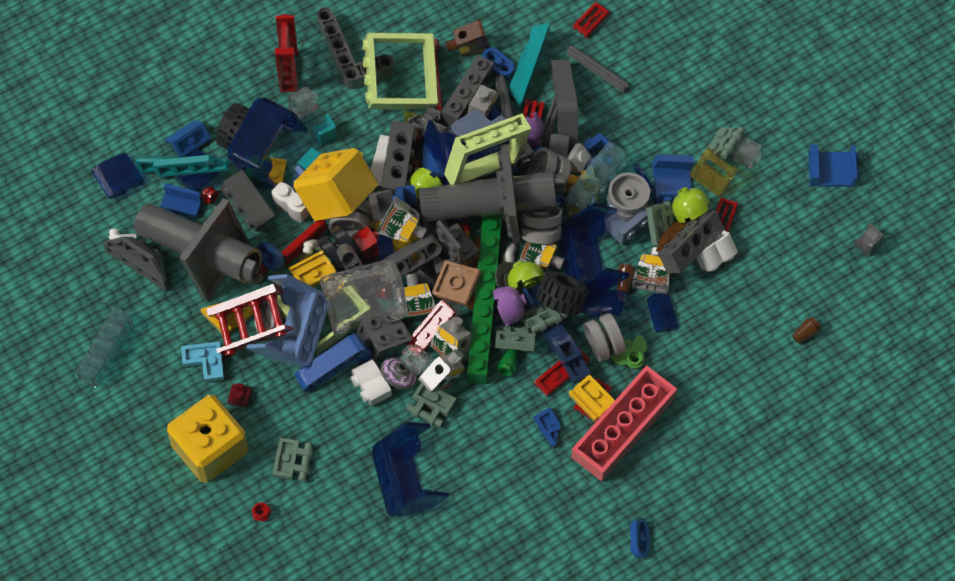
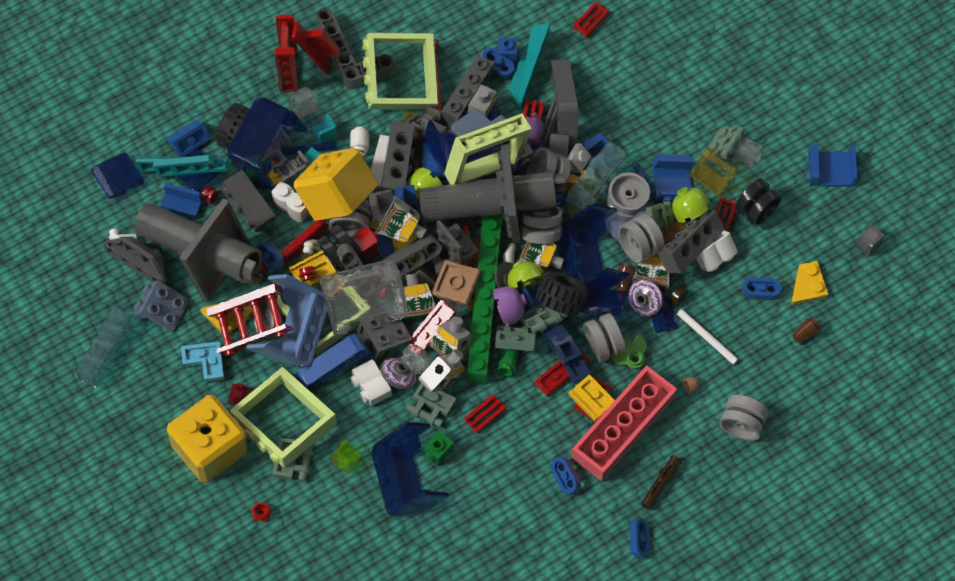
(160, 305): none -> sand blue bracket
(285, 457): none -> yellowish green window
(286, 170): none -> dark grey piece
(304, 149): none -> clear blue bar
(307, 273): none -> red plate
(316, 45): none -> red bracket
(345, 457): none -> clear neon green panel
(360, 139): none -> white brick
(438, 448): none -> green brick
(468, 40): reddish brown torso -> none
(496, 403): none -> red tile
(503, 96): dark grey axle -> none
(509, 48): none -> blue bracket
(548, 425): blue slope -> none
(566, 476): none -> blue plate
(597, 68): dark grey axle -> none
(641, 238): none -> light grey wheel
(652, 297): none -> dish
(660, 483): none -> dark brown pin
(678, 296): none -> dark brown tile
(690, 384): none -> medium nougat hinge
(707, 336): none -> white bar
(743, 417): none -> light grey wheel
(758, 202): none -> black wheel
(761, 288): none -> blue plate
(809, 284): none -> yellow wing

